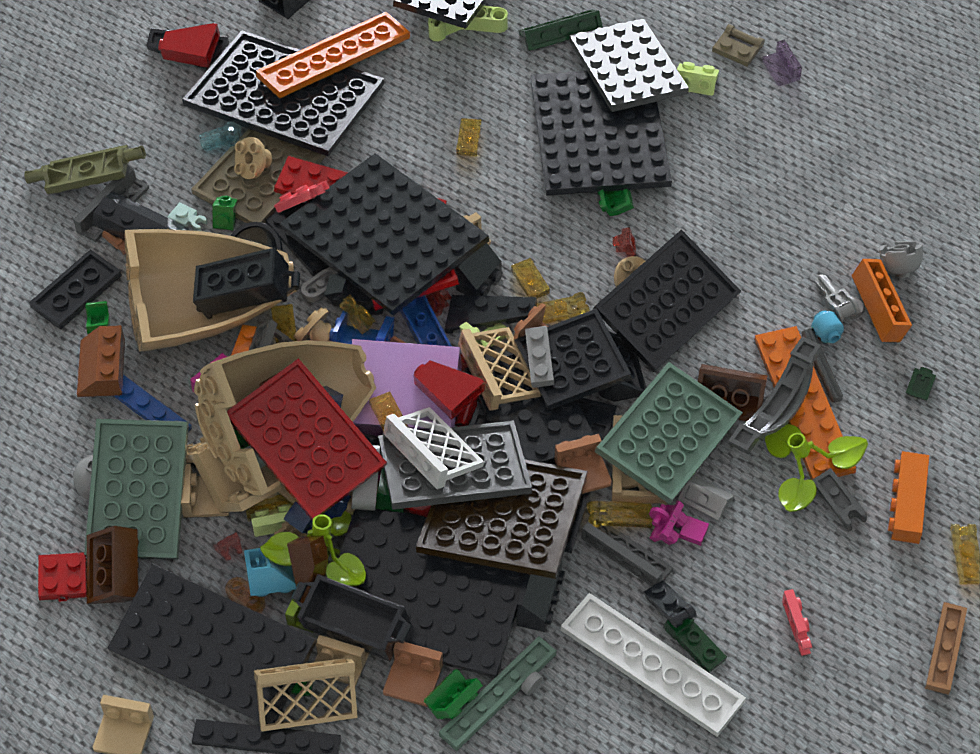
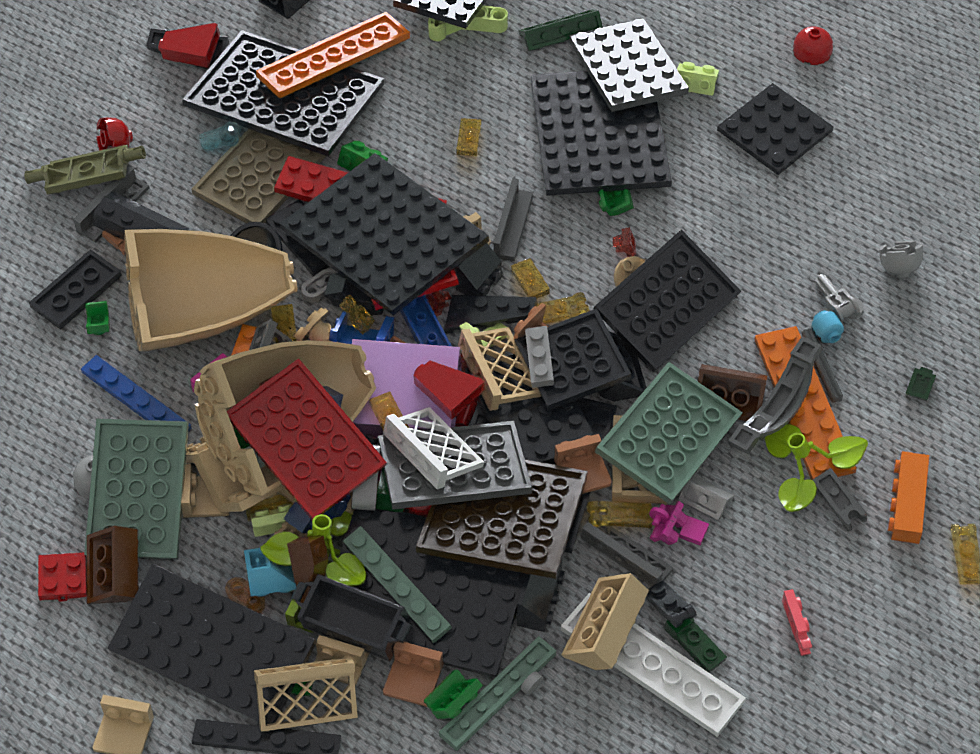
(101, 362): dark orange slope -> none
(112, 133): none -> red cylinder
(187, 216): light aqua plate -> none
(224, 213): green bracket -> none
(231, 541): clear red tile -> none
(243, 282): black container -> none
(251, 158): tan plate -> none
(303, 194): coral plate -> none
(354, 154): none -> green bracket
(397, 584): none -> sand green plate
(512, 222): none -> dark grey fence
(606, 621): none -> tan slope
(736, 50): dark tan plate -> none
(775, 128): none -> black plate
(783, 64): clear purple panel -> none
(813, 45): none -> red cylinder
(881, 300): orange brick -> none
(946, 648): medium nougat plate -> none

